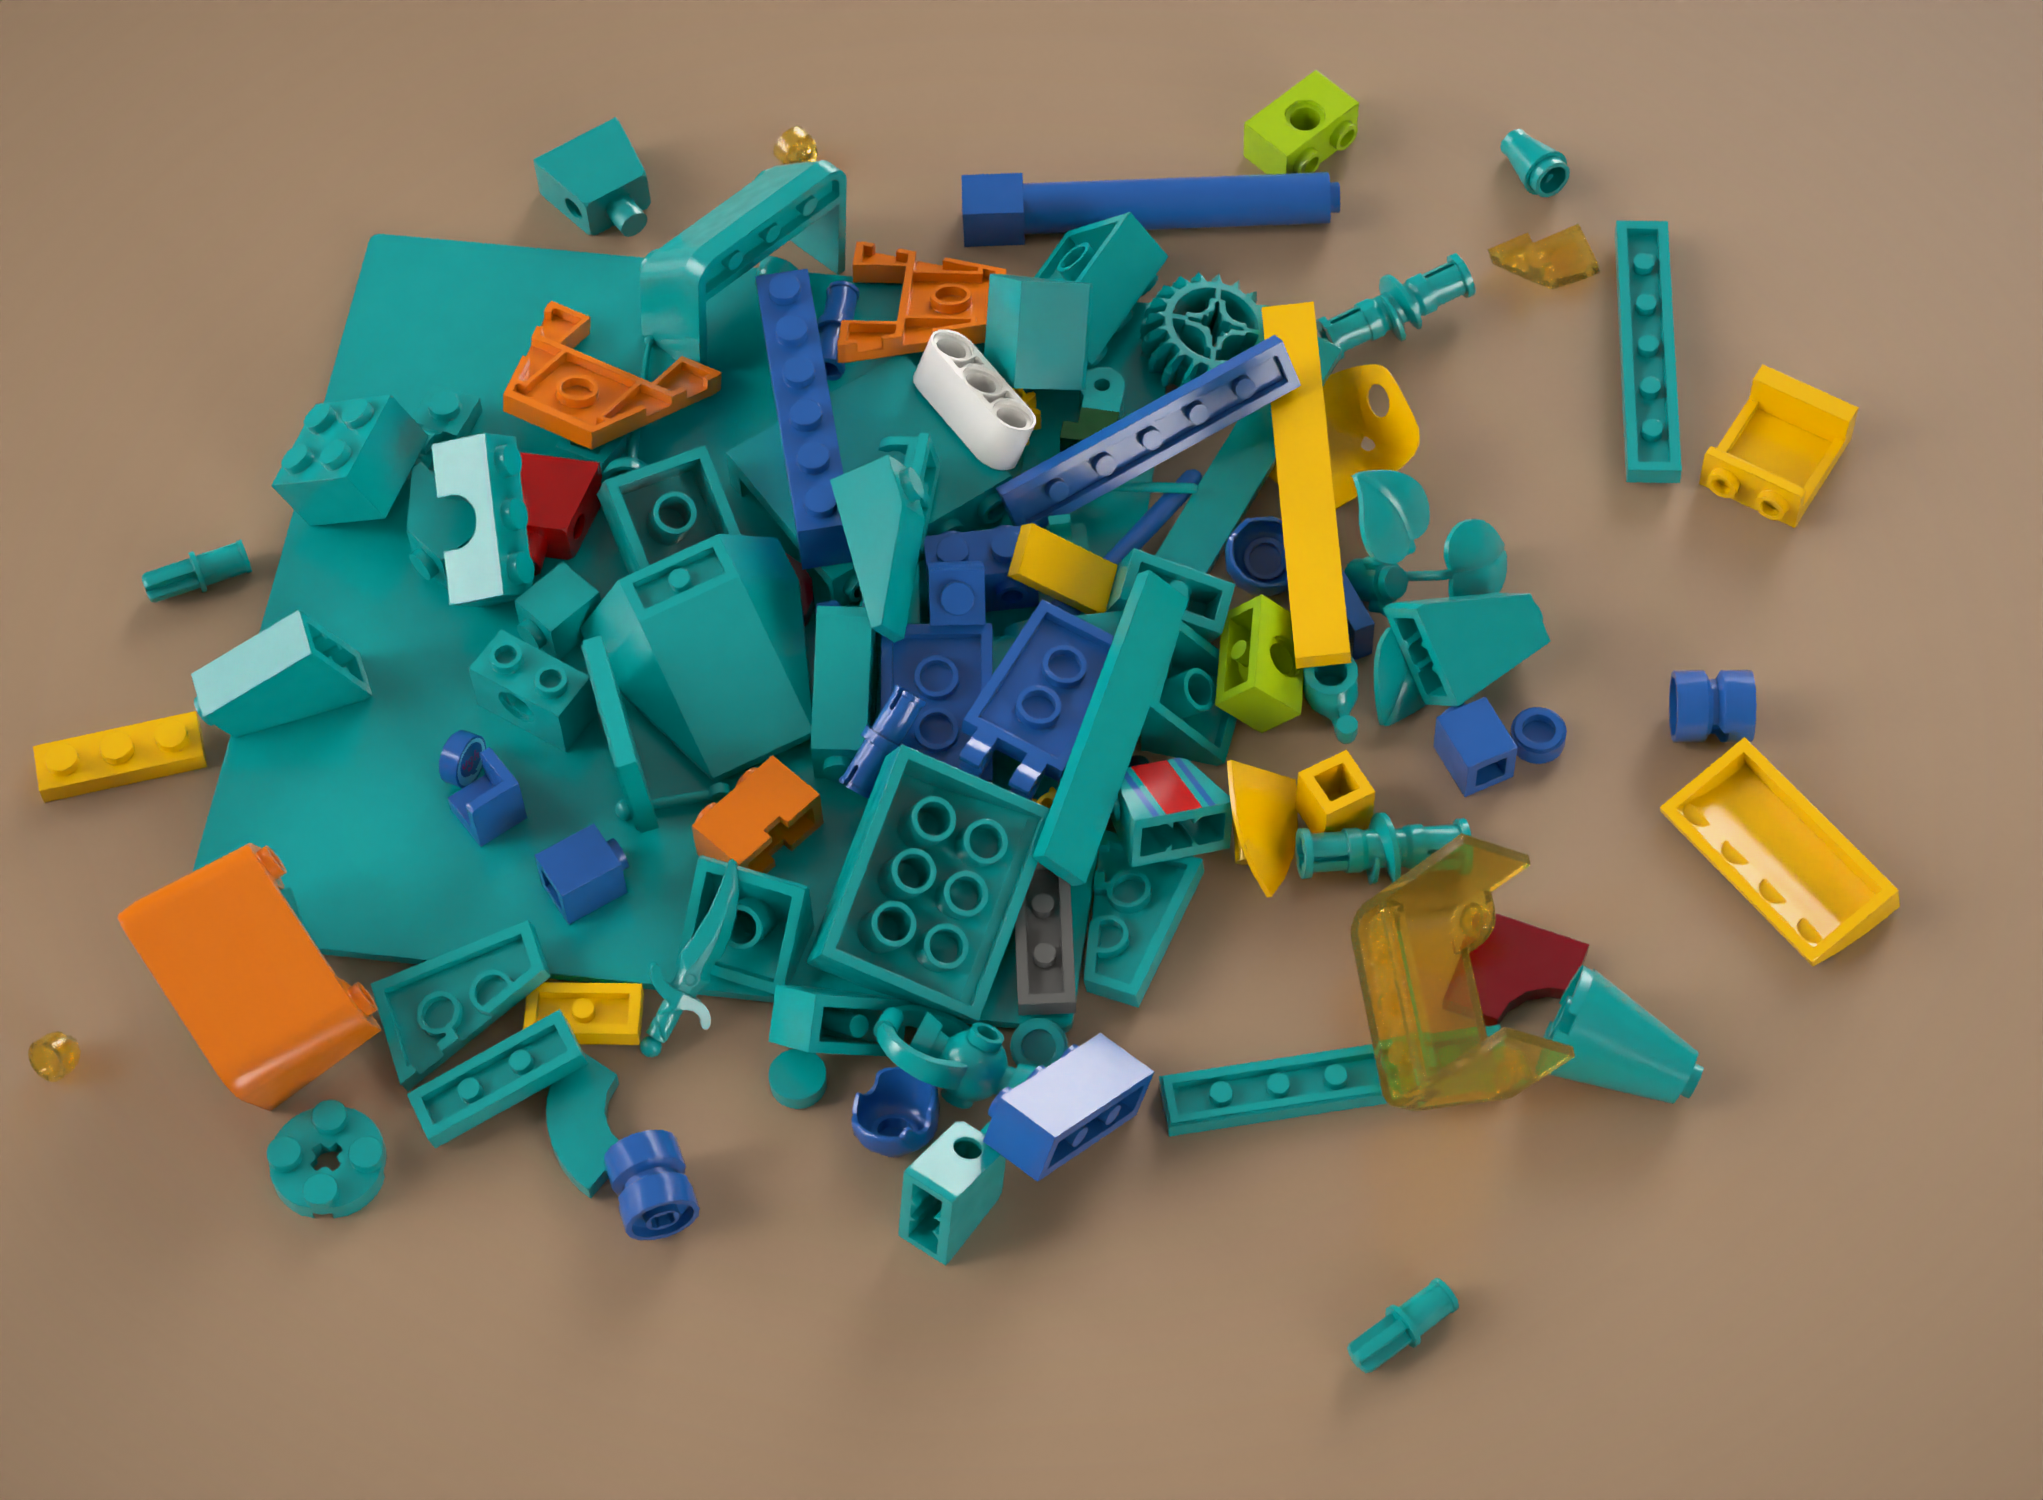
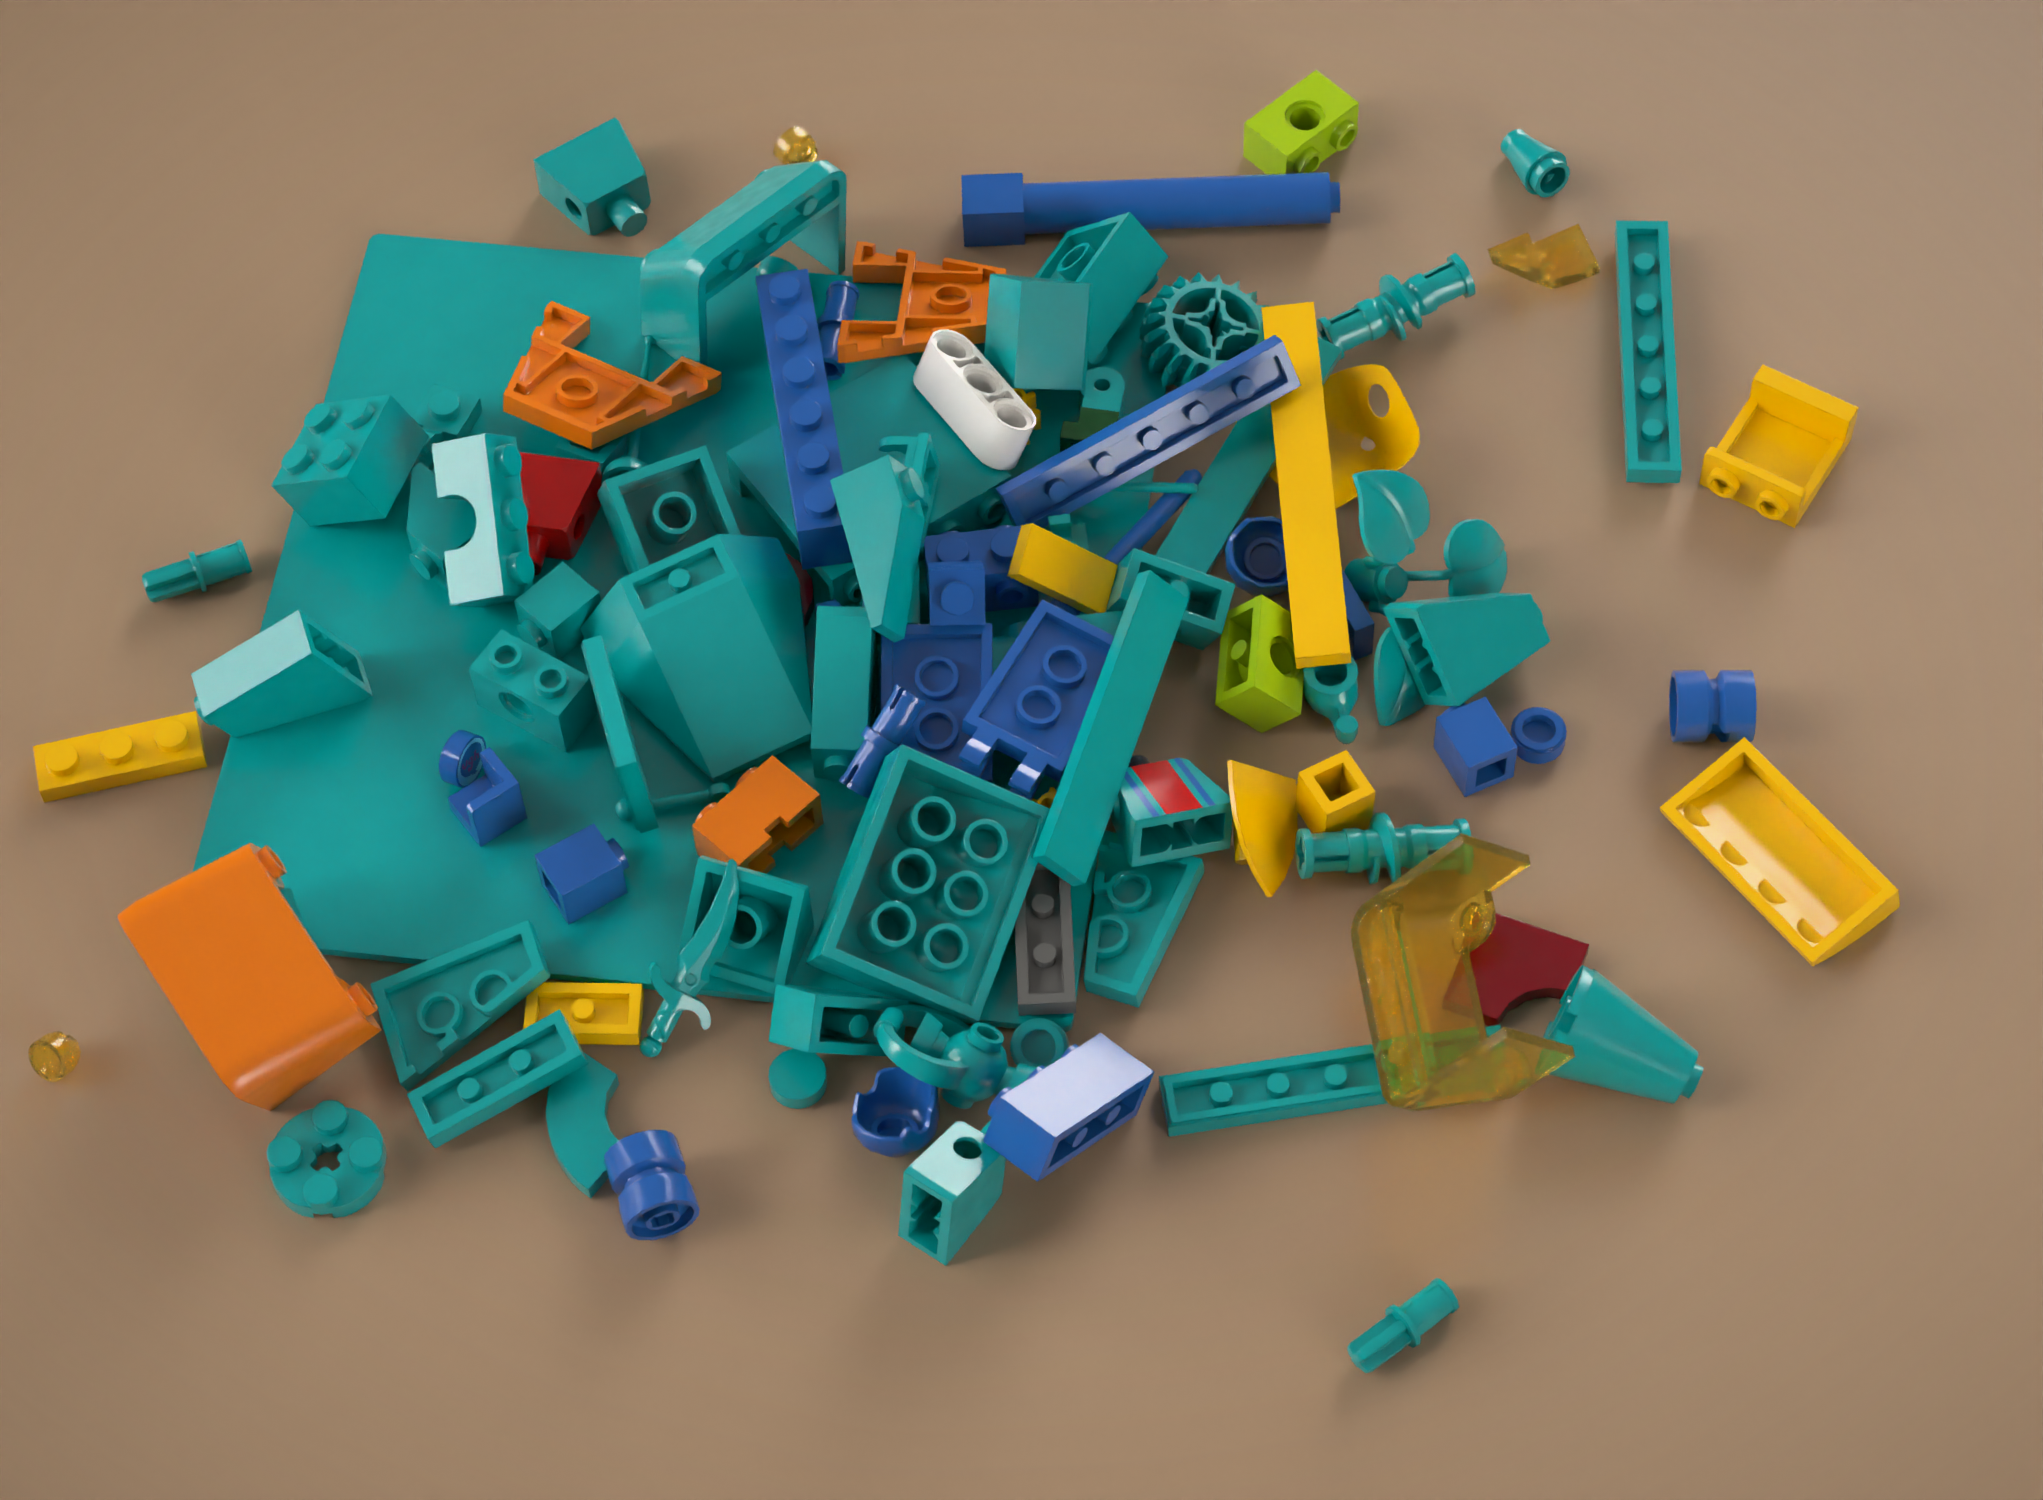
(1183, 709): teal slope -> none

